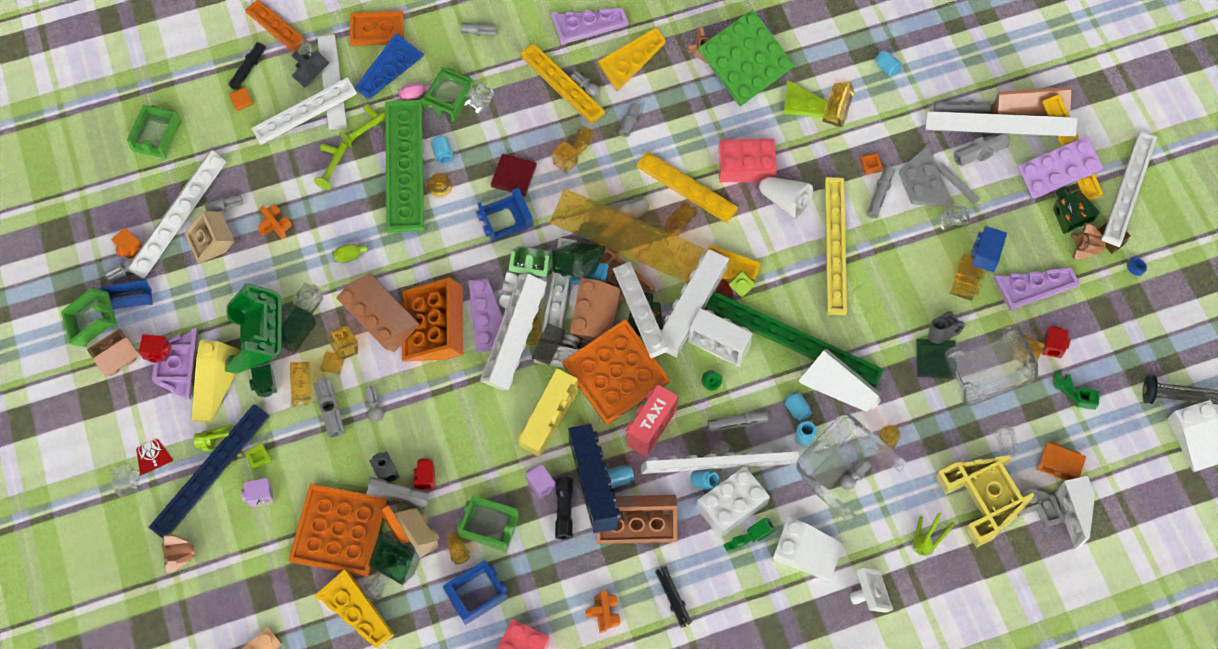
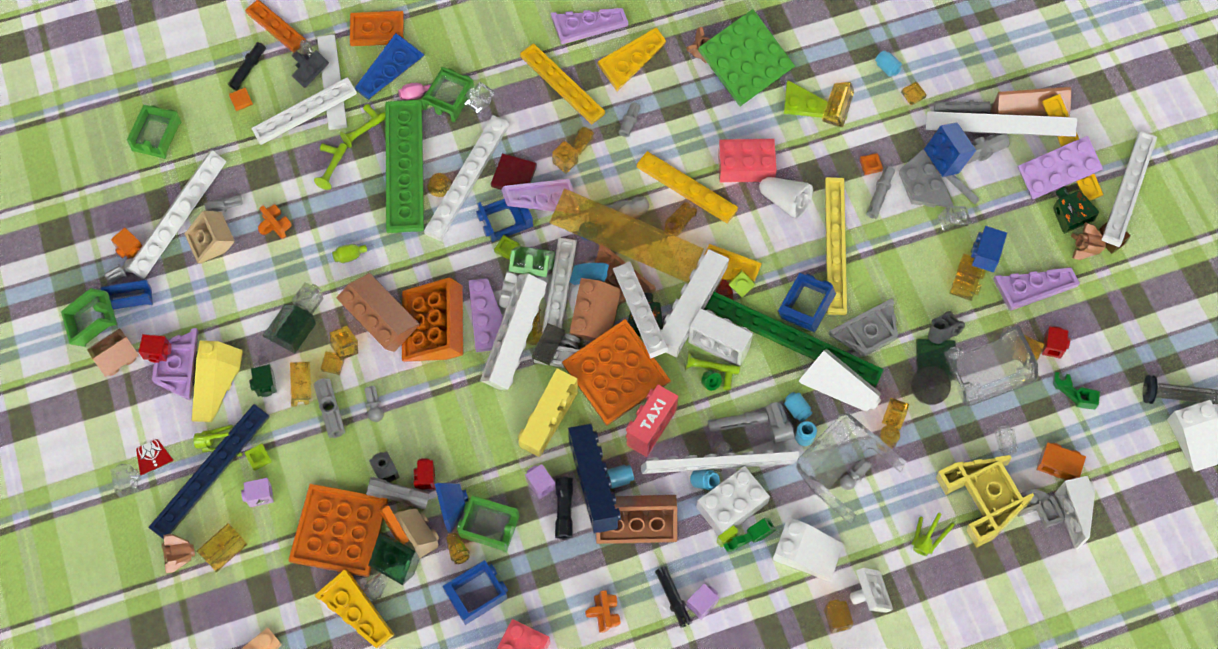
(222, 547): none -> clear yellow hinge
(260, 322): green windscreen -> none
(442, 149): medium azure brick -> none
(451, 502): none -> blue slope
(466, 178): none -> white plate
(477, 29): light grey axle -> none
(505, 246): none -> lime tile
(536, 195): none -> lavender wing
(577, 259): clear green slope -> none
(584, 83): light grey axle -> none
(703, 601): none -> lavender brick
(722, 367): none -> lime piece
(727, 536): none -> lime tile
(779, 426): none -> light grey piece
(798, 318): none -> blue window
(838, 616): none -> clear yellow brick
(869, 330): none -> light grey wing
(895, 413): none -> clear yellow brick
(913, 93): none -> clear yellow tile
(921, 389): none -> clear smoke plate
(950, 149): none -> blue brick
(1136, 266): blue tile -> none

